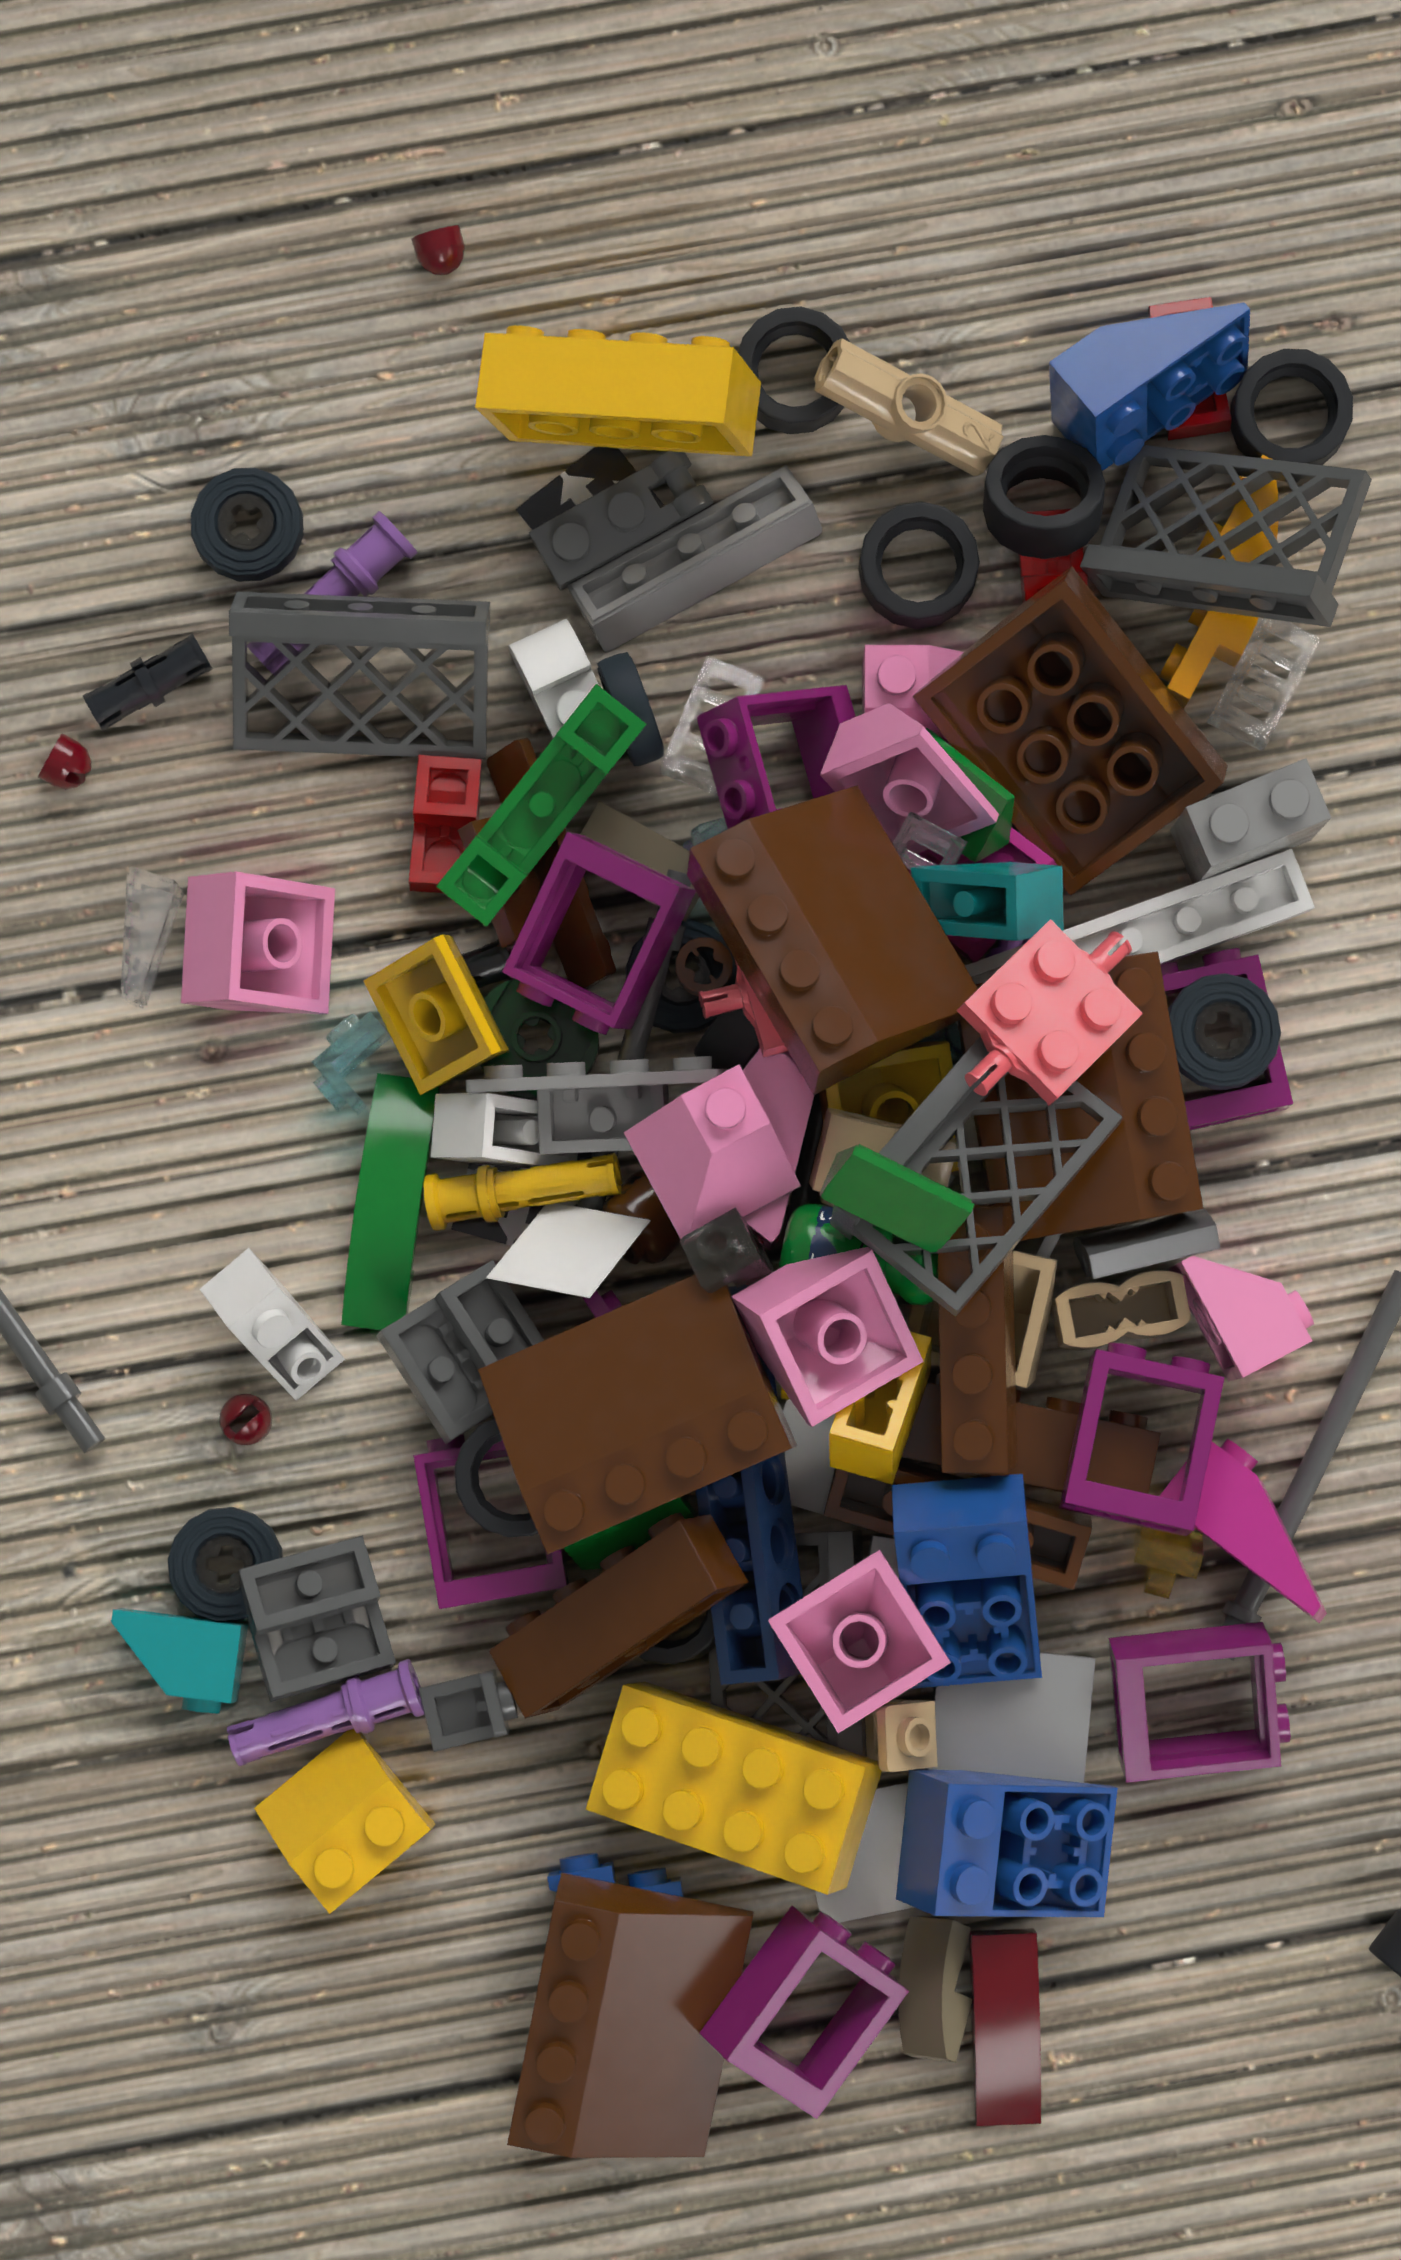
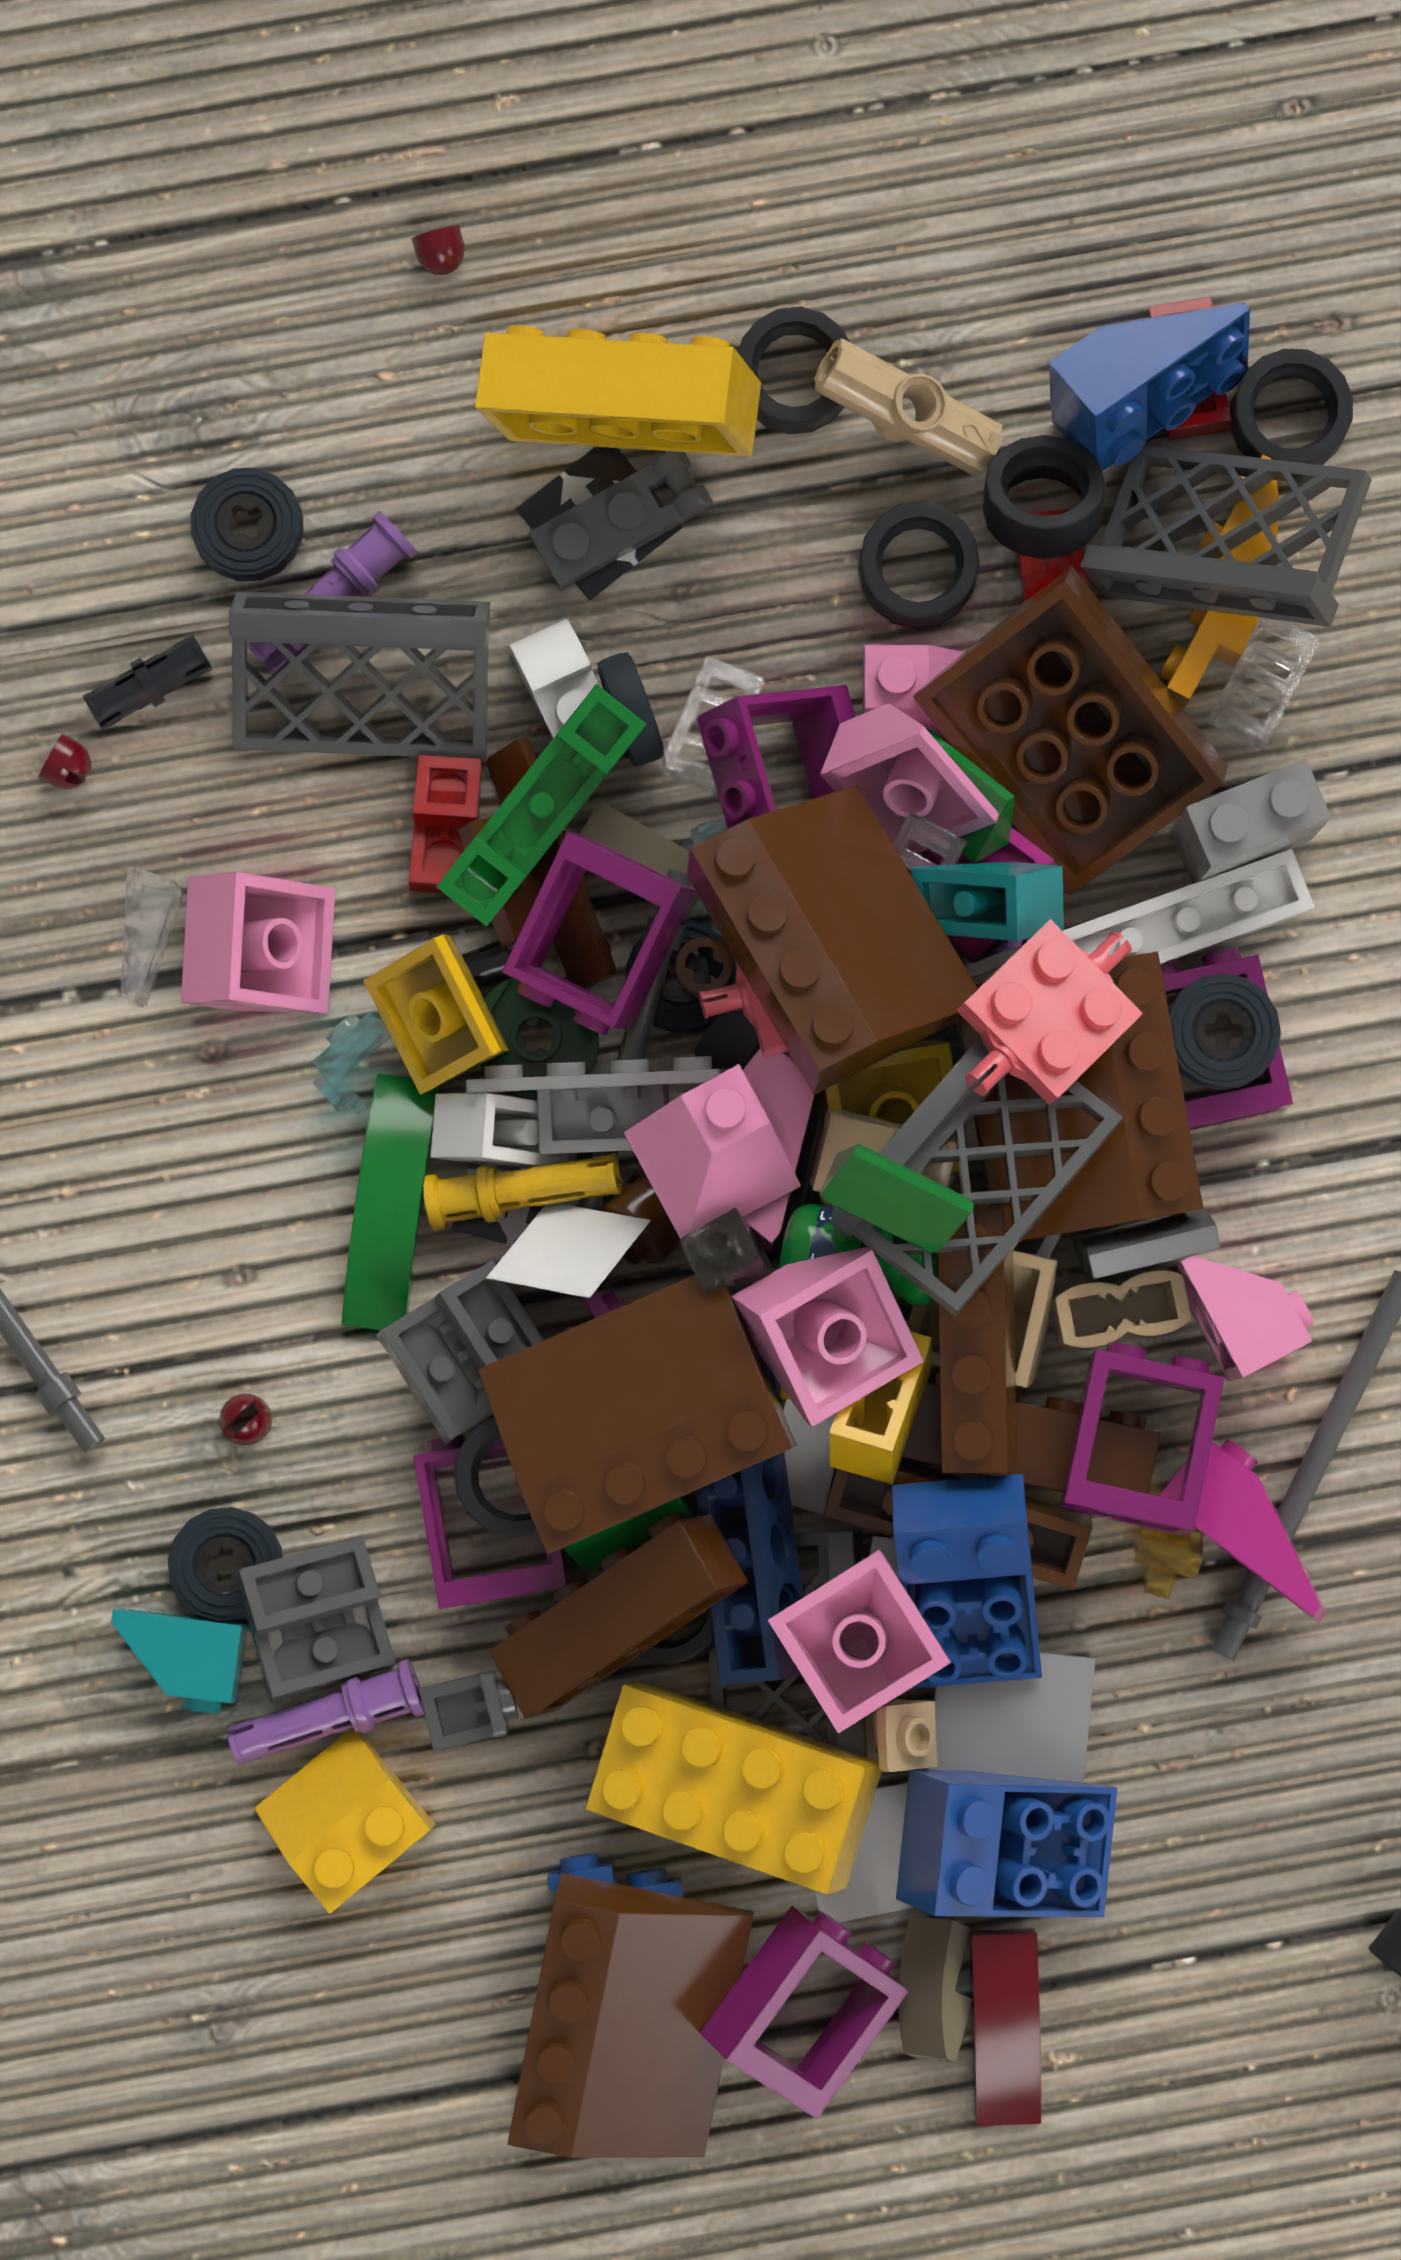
(271, 1324): white slope -> none
(696, 558): light grey slope -> none
(1204, 1753): magenta window -> none

